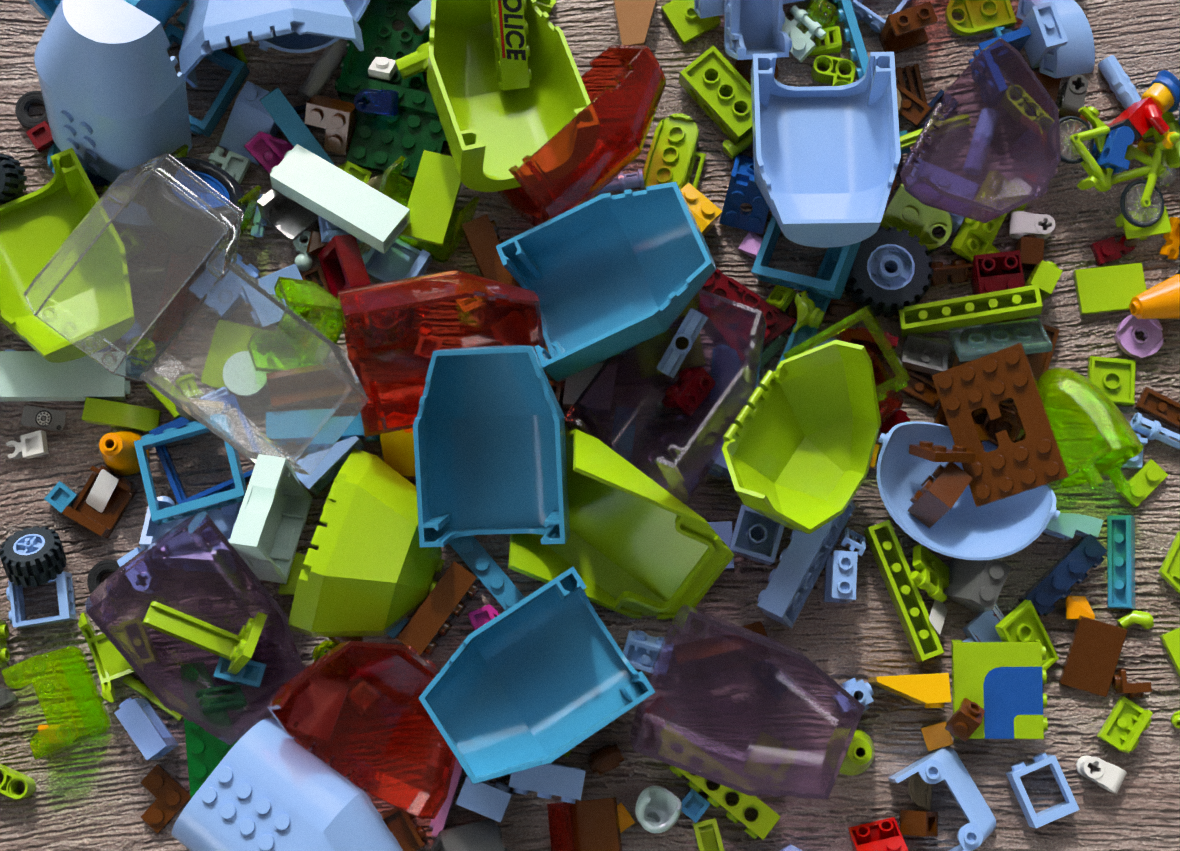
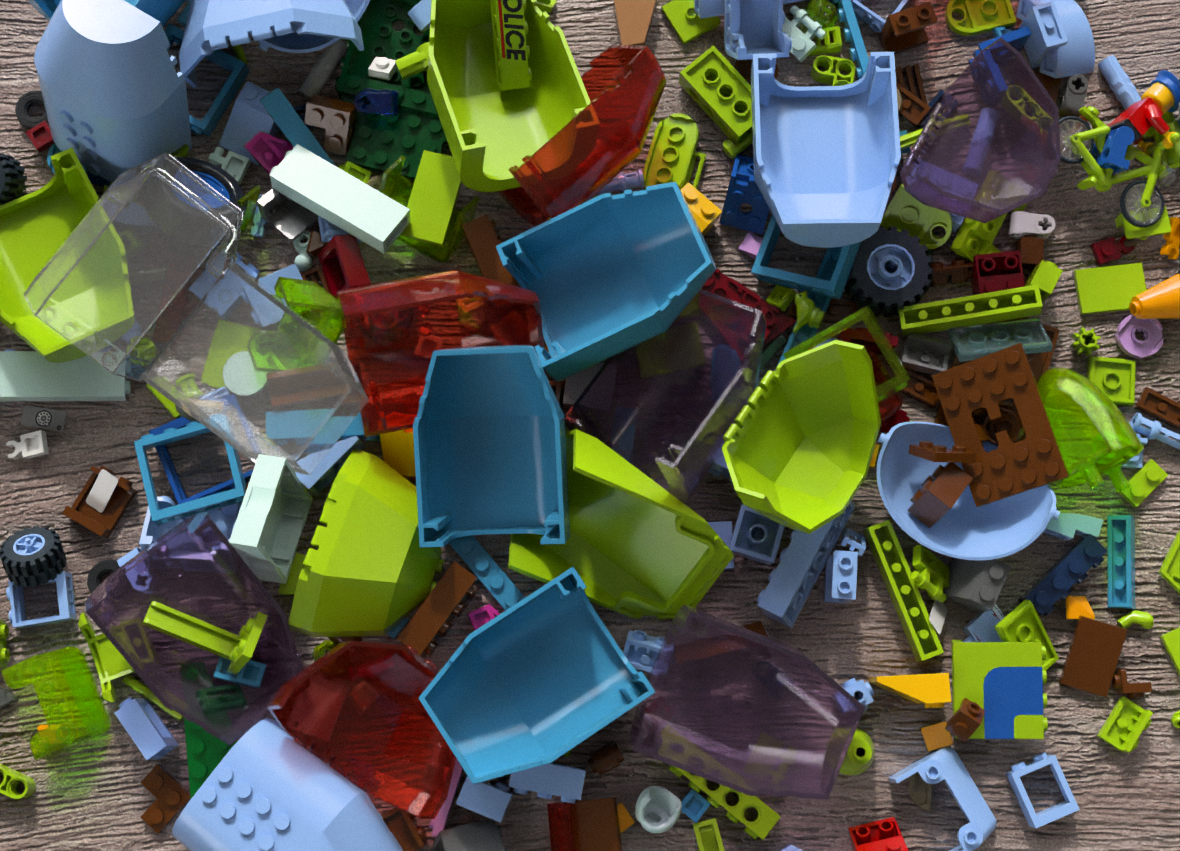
(61, 496): dark azure plate -> none
(120, 415): lime slope -> none
(120, 452): light orange cone -> none
(397, 263): light blue panel -> none
(675, 356): light blue piece -> none
(689, 390): dark red bracket -> none
(919, 823): reddish brown brick -> none
(1091, 341): none -> lime gear
(1103, 773): white piece -> none

